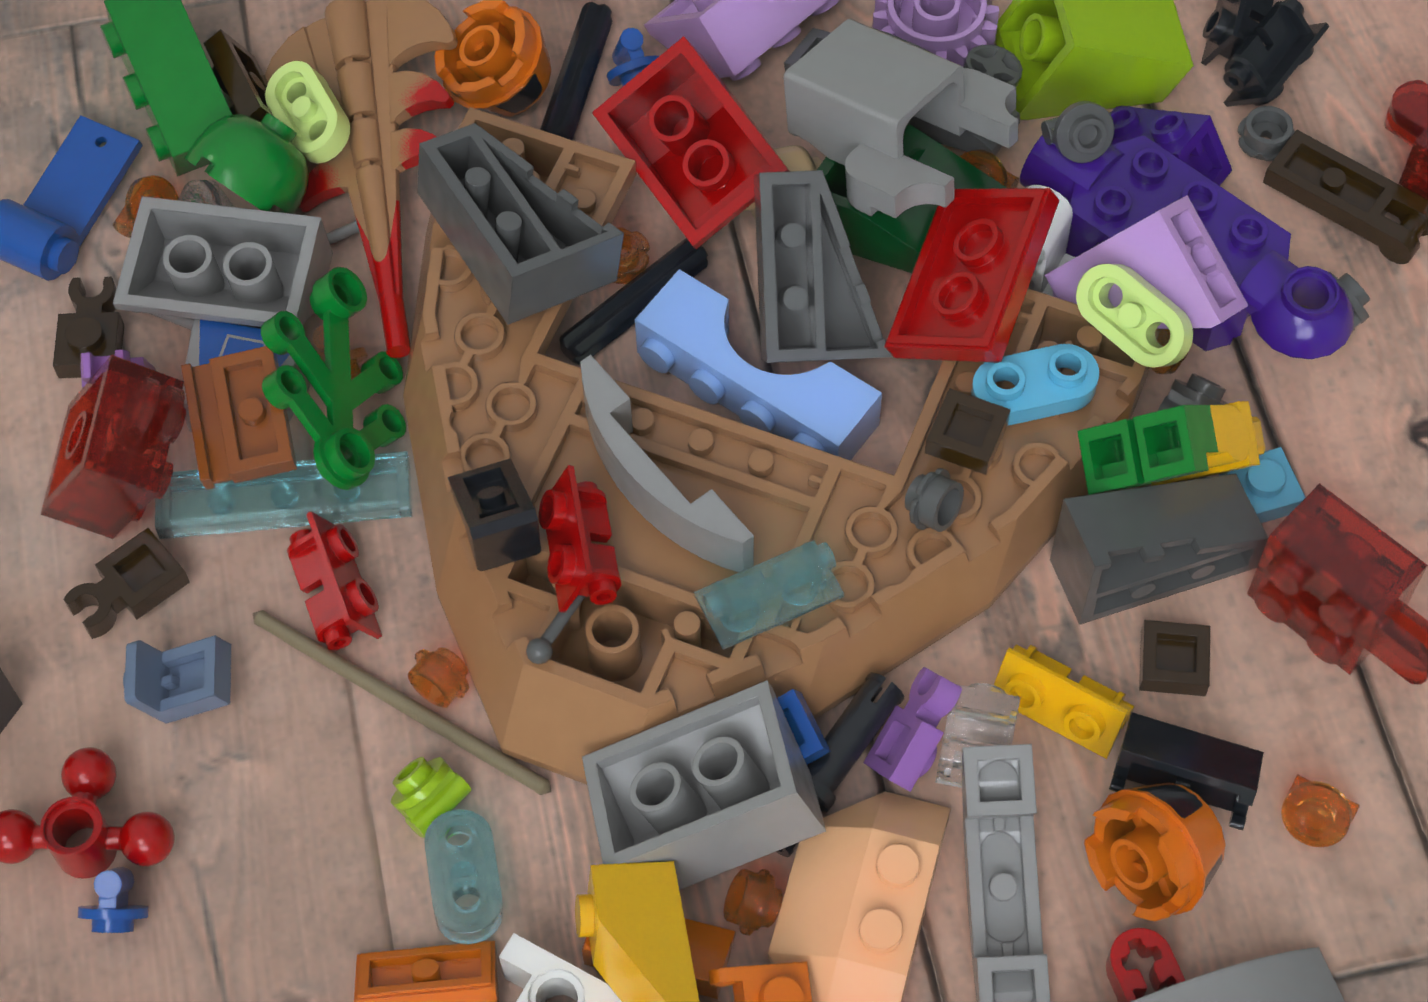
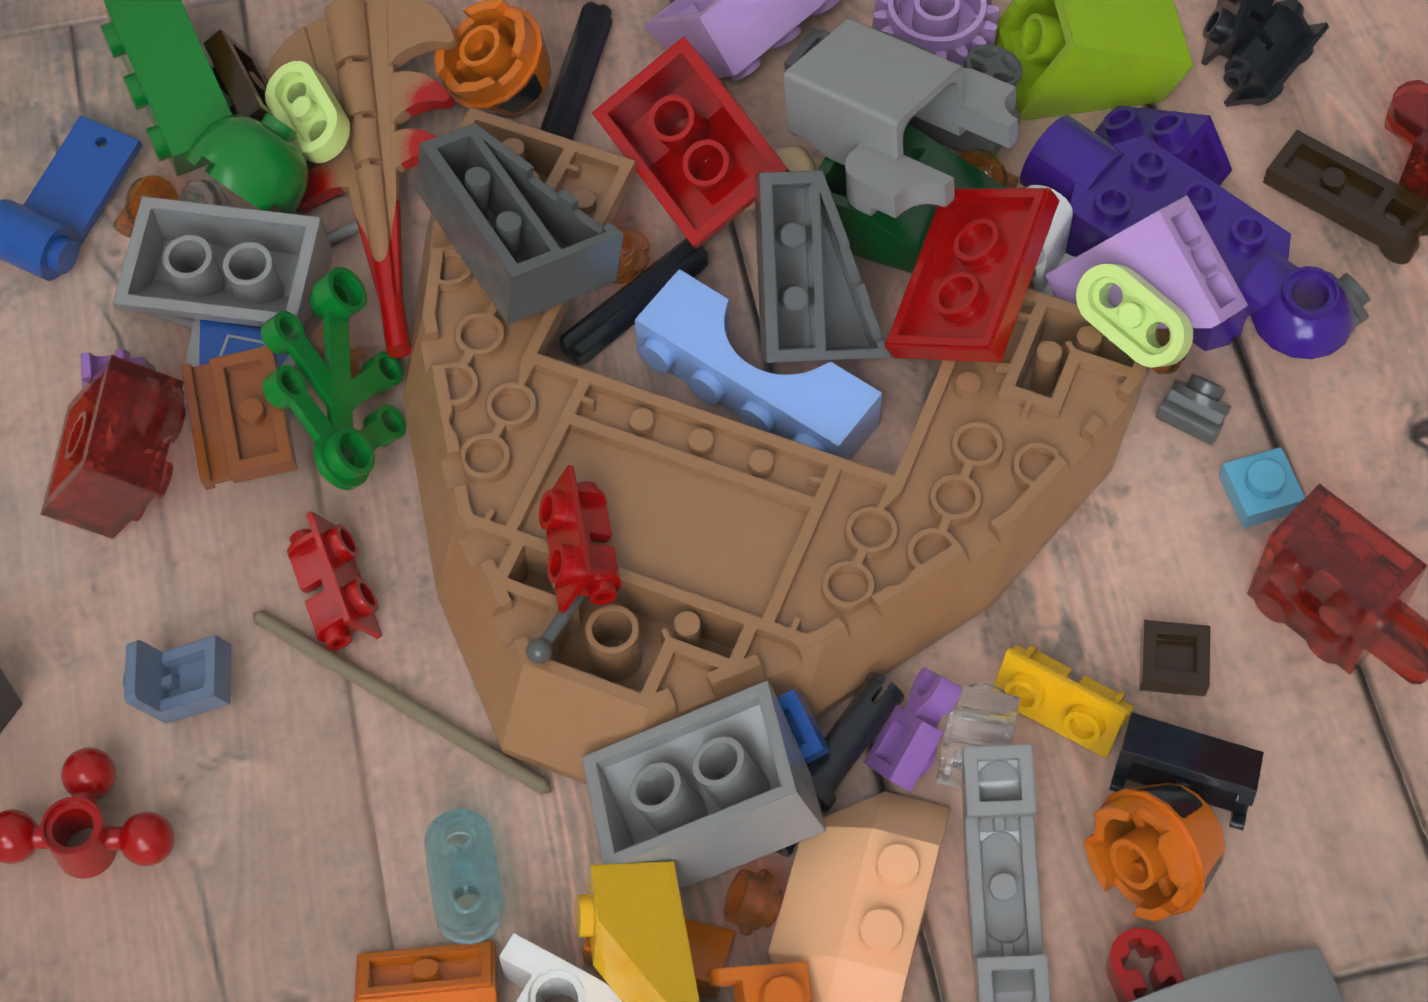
(91, 329): dark brown plate -> none
(113, 911): blue plate -> none
(132, 578): dark brown plate -> none
(282, 500): clear light blue tile -> none
(427, 792): lime plate -> none
(439, 676): clear orange plate -> none
(496, 514): black slope -> none
(628, 58): blue plate -> none
(701, 527): light grey slope -> none
(770, 593): clear light blue hinge -> none
(934, 500): dark grey plate -> none
(967, 431): dark brown plate -> none
(1039, 386): medium azure plate -> none
(1080, 131): dark grey plate -> none
(1153, 543): dark grey wedge -> none
(1170, 446): green hips -> none
(1269, 123): dark grey plate -> none
(1317, 813): clear orange plate -> none

